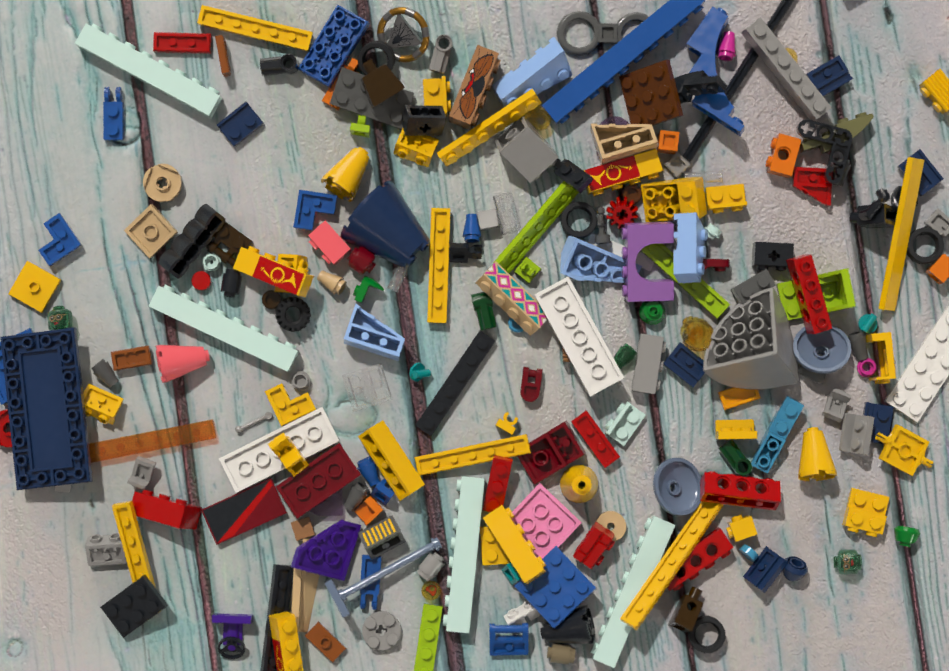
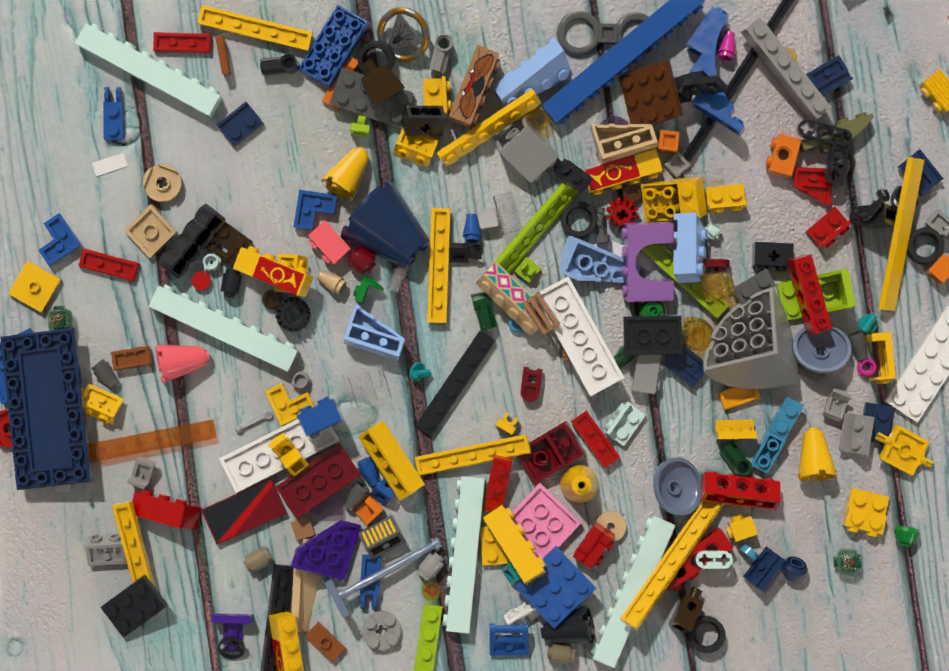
(108, 264): none -> red tile
(109, 164): none -> white sticker
(258, 559): none -> dark tan brick
(319, 417): none -> blue brick
(532, 300): none -> medium nougat tile
(652, 335): none -> black plate
(713, 564): none -> light aqua beam
(717, 284): none -> clear yellow hair
(828, 228): none -> red bracket

